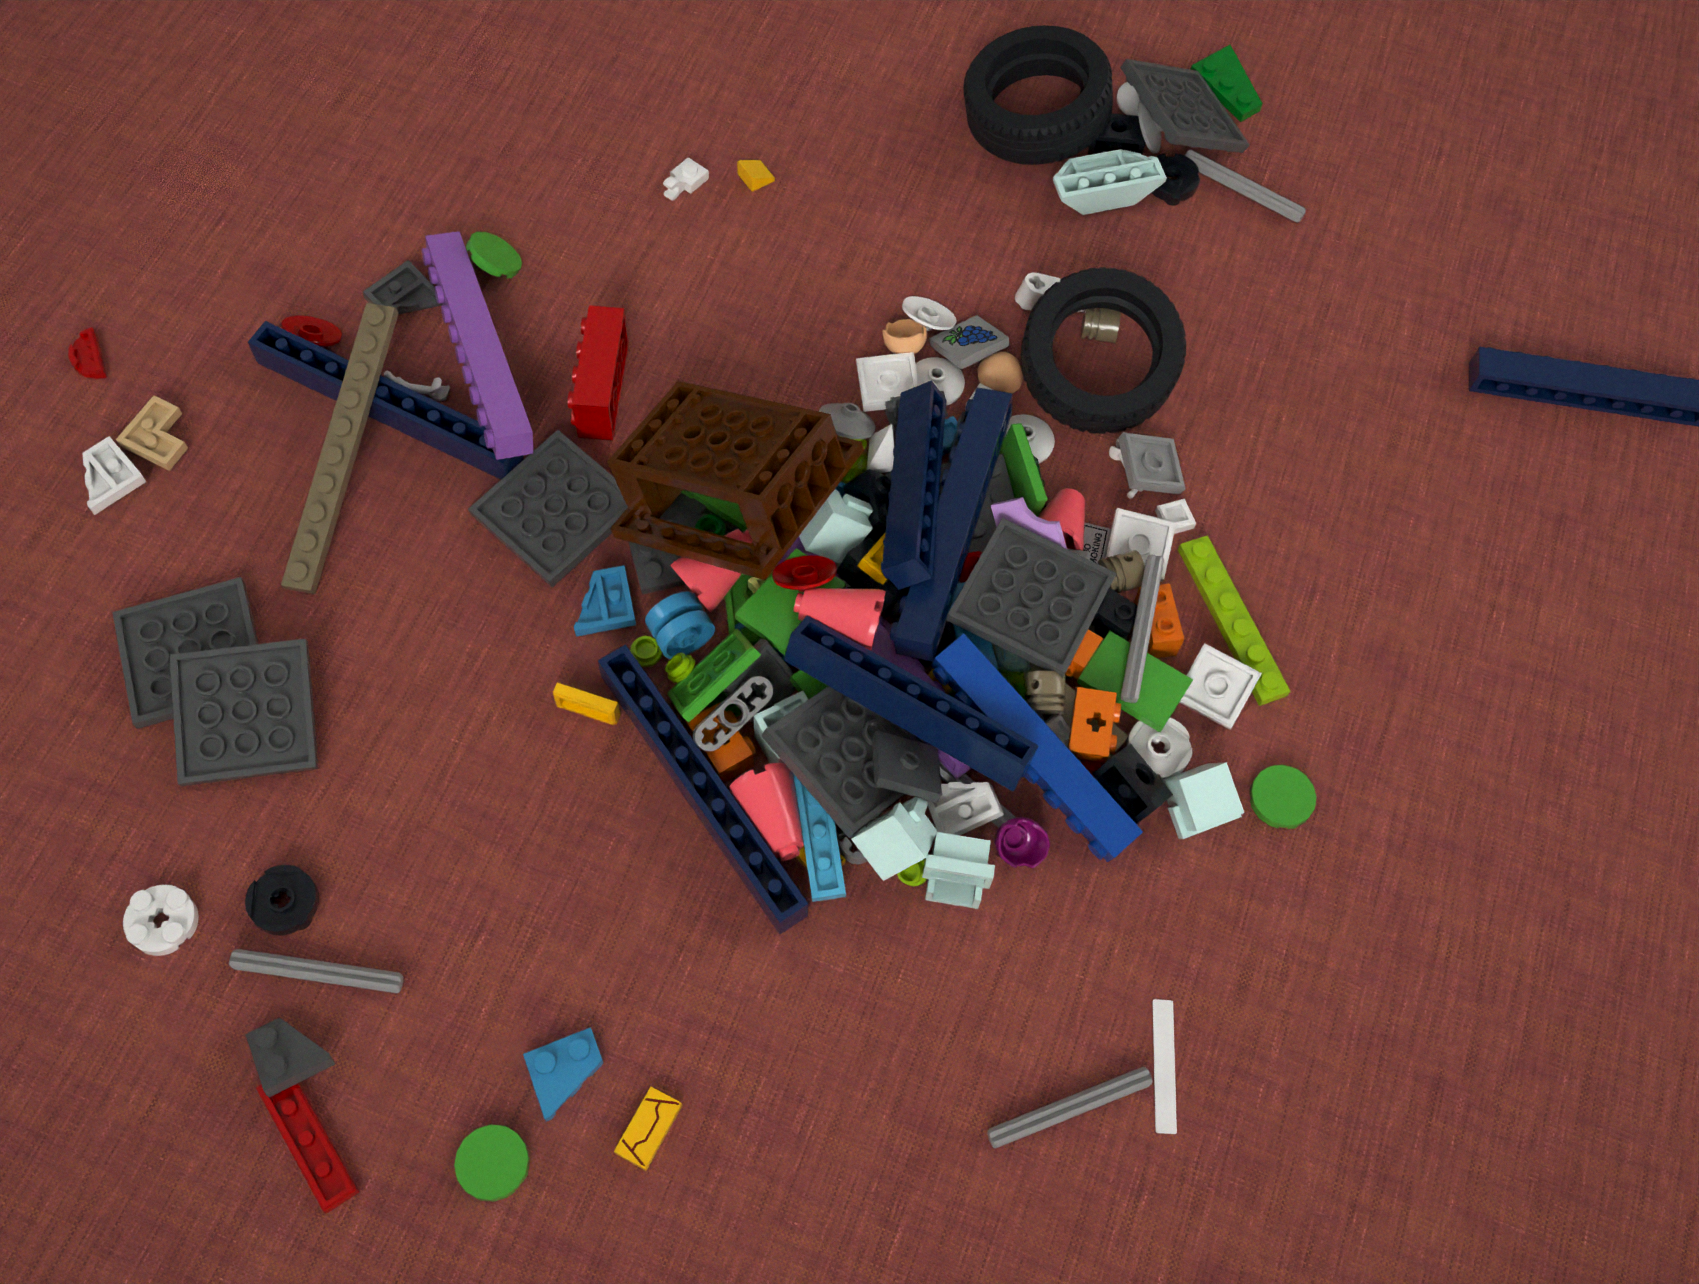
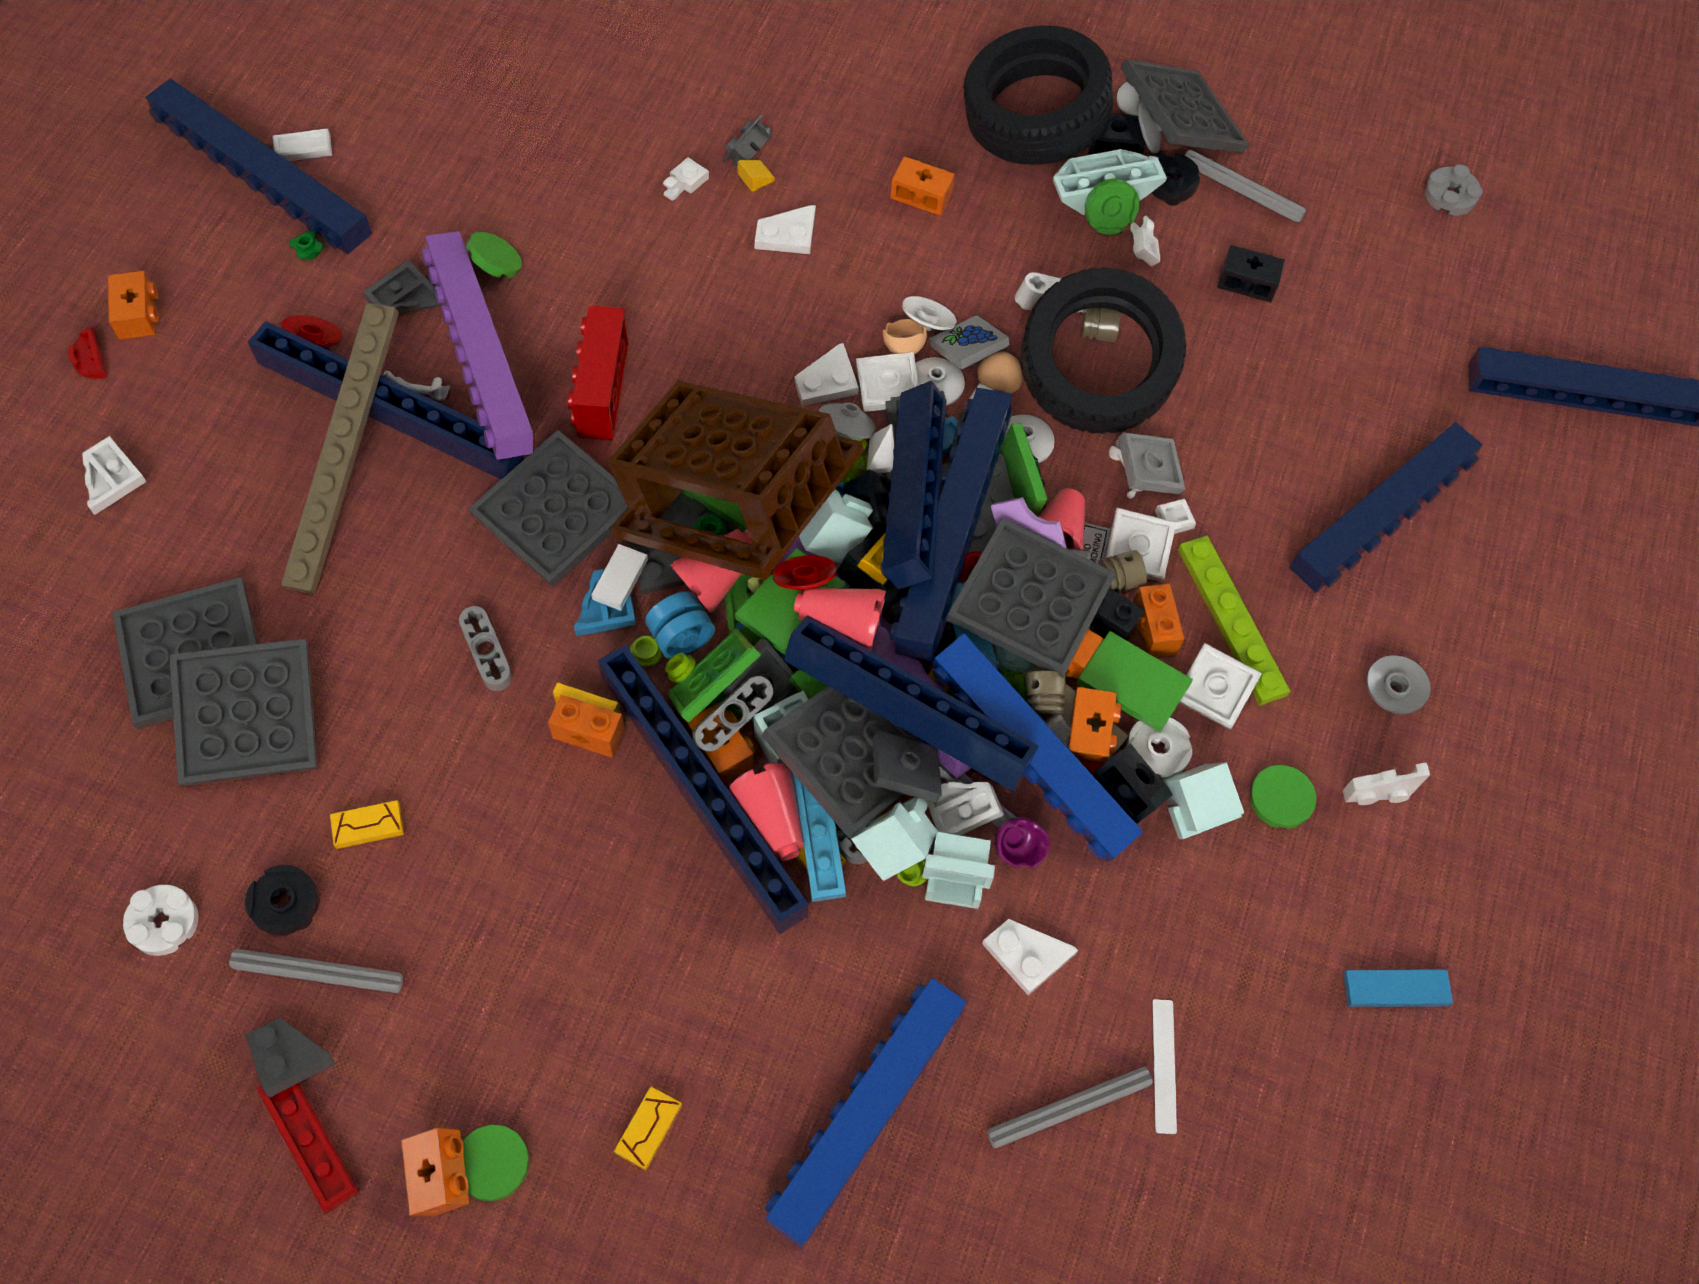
(132, 305): none -> orange brick
(149, 436): tan plate -> none
(259, 166): none -> dark blue brick
(303, 145): none -> white tile
(306, 246): none -> green plate
(366, 824): none -> yellow tile
(435, 1172): none -> orange brick
(496, 655): none -> light grey beam
(562, 1068): dark azure wing -> none
(586, 726): none -> orange brick
(619, 577): none -> white tile
(754, 134): none -> dark grey hinge
(787, 231): none -> white wing
(827, 378): none -> white wing
(865, 1113): none -> blue brick
(922, 185): none -> orange brick
(1027, 954): none -> white wing
(1111, 206): none -> bright green tile
(1142, 629): light grey axle -> none
(1145, 244): none -> white plate
(1229, 83): green wing -> none
(1251, 273): none -> black brick
(1385, 786): none -> white wing
(1386, 507): none -> dark blue brick
(1397, 988): none -> dark azure tile
(1406, 677): none -> light grey dish
(1456, 178): none -> light grey plate

